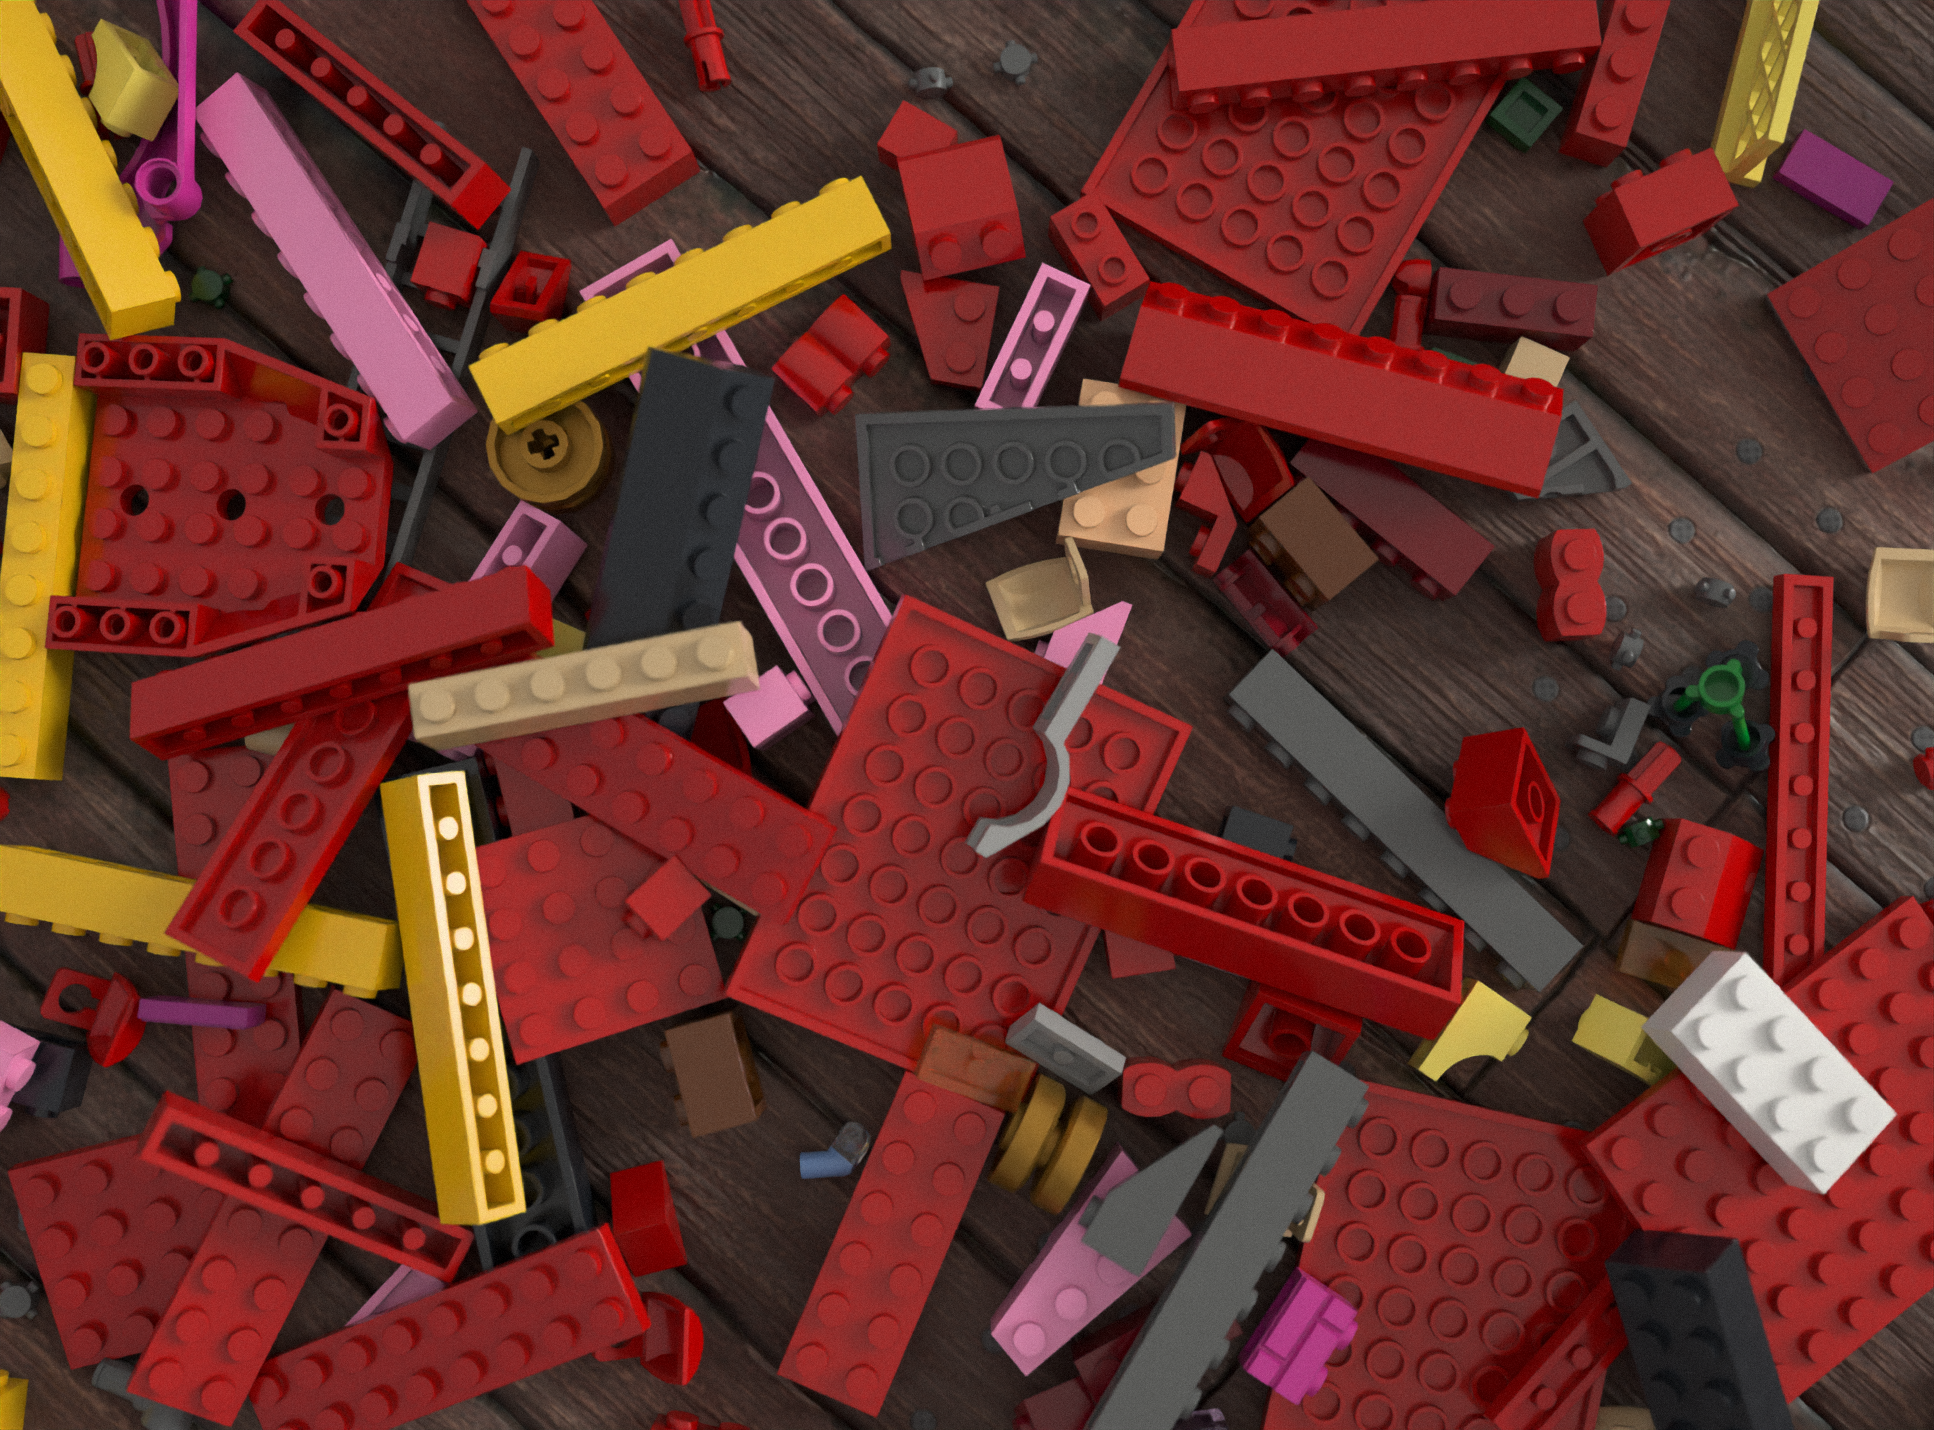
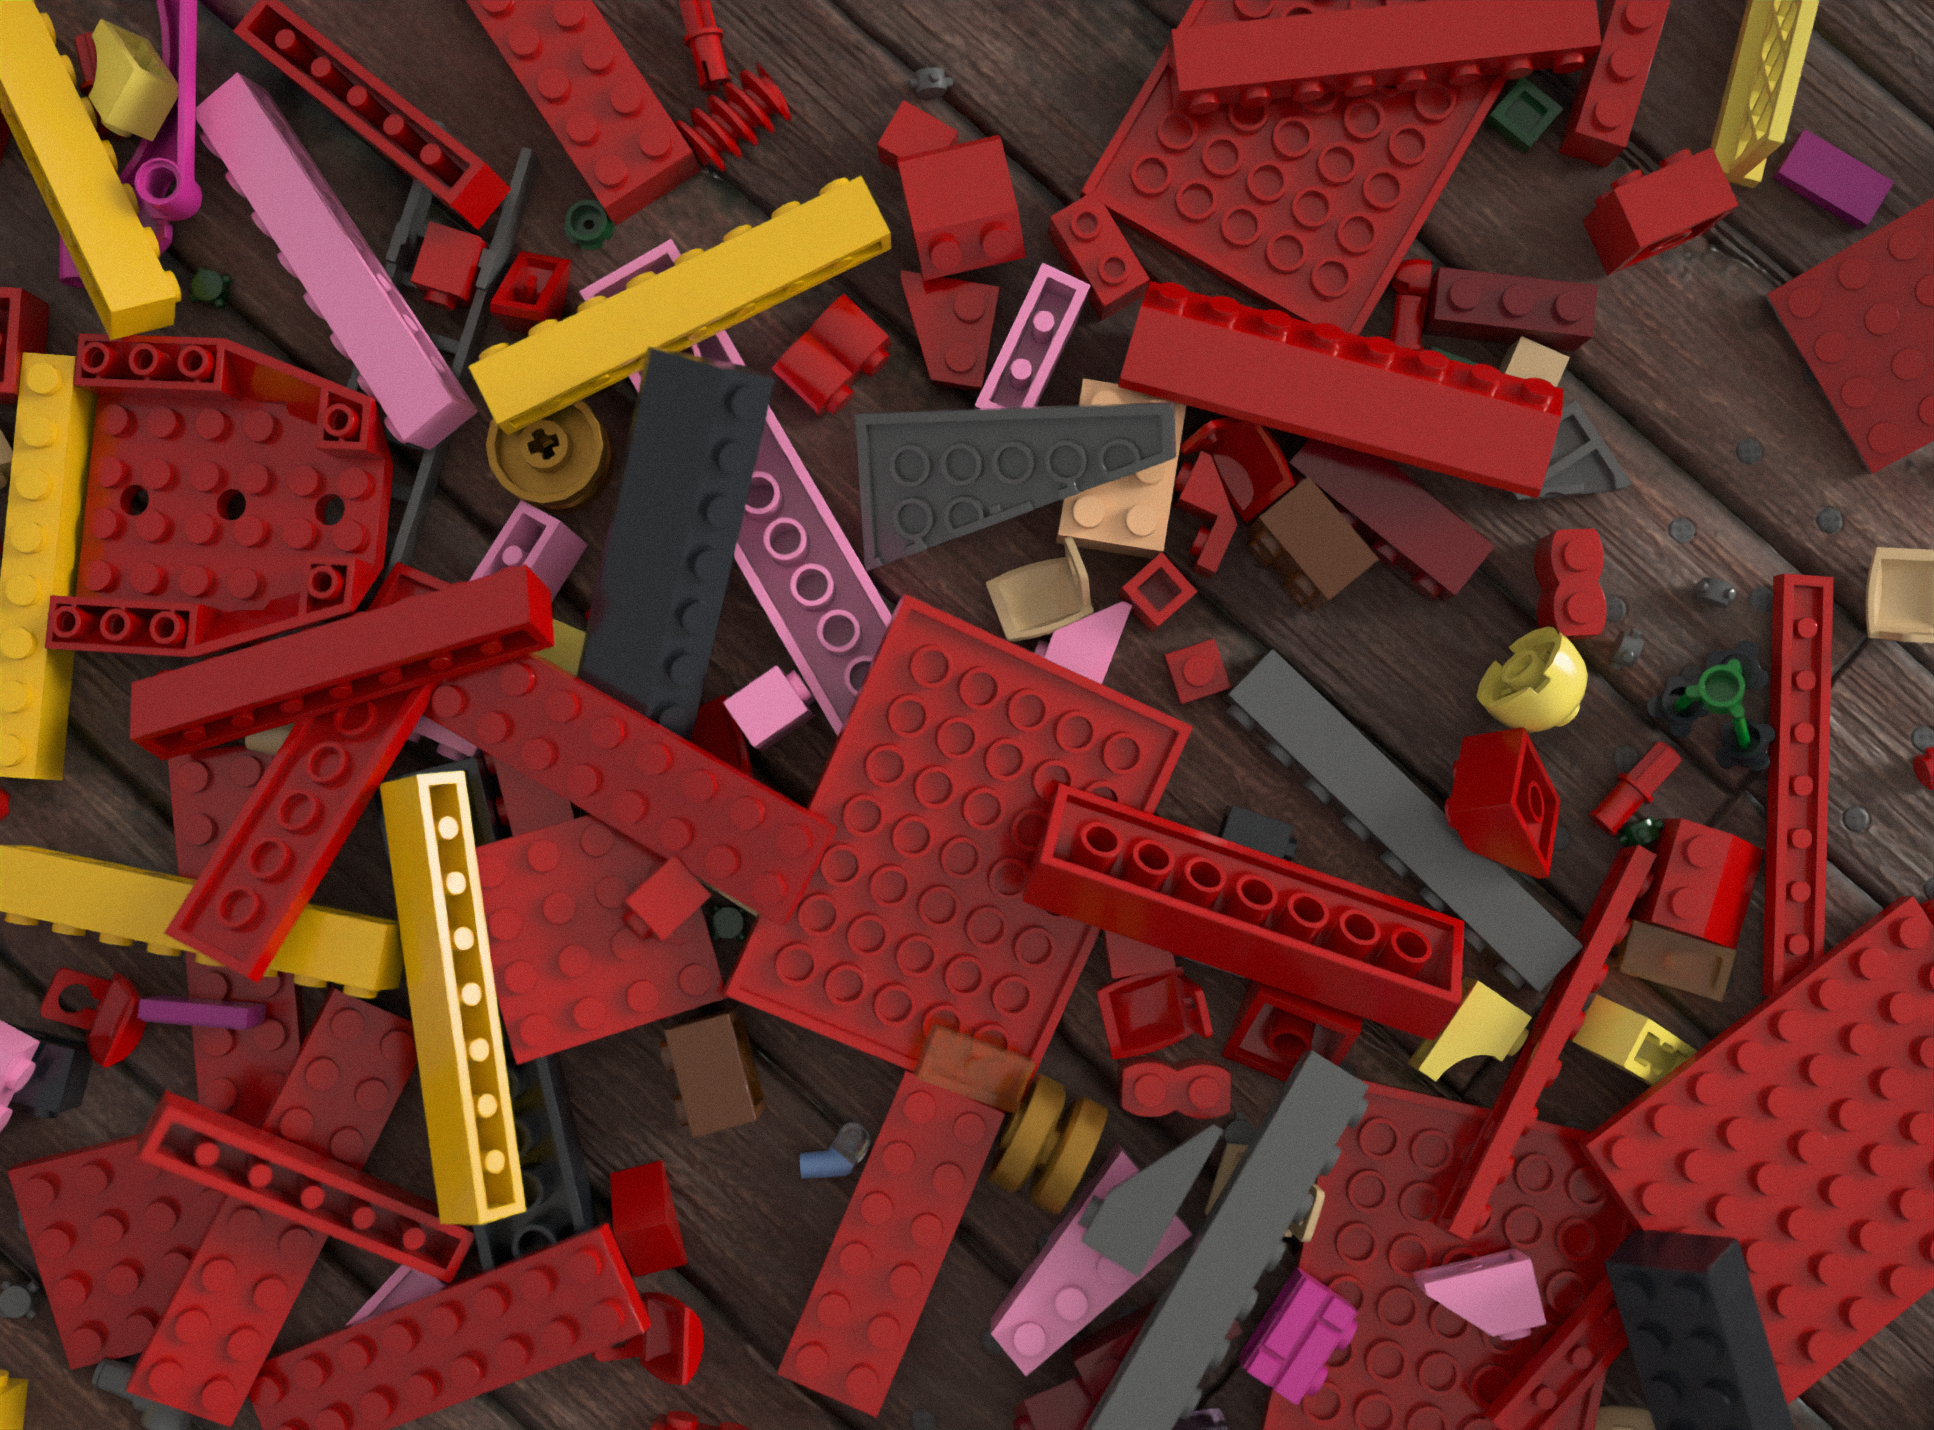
(575, 221): none -> dark green plate
(584, 686): tan brick -> none
(735, 118): none -> red piece
(1015, 62): dark grey piece -> none
(1053, 729): light grey piece -> none
(1065, 1049): light grey plate -> none
(1151, 1012): none -> red piece
(1157, 592): none -> red brick
(1196, 671): none -> red plate
(1265, 603): dark red hinge -> none
(1489, 1291): none -> bright pink slope
(1537, 685): none -> light yellow cylinder
(1538, 1060): none -> red plate
(1618, 731): dark grey bracket -> none
(1769, 1071): white brick -> none

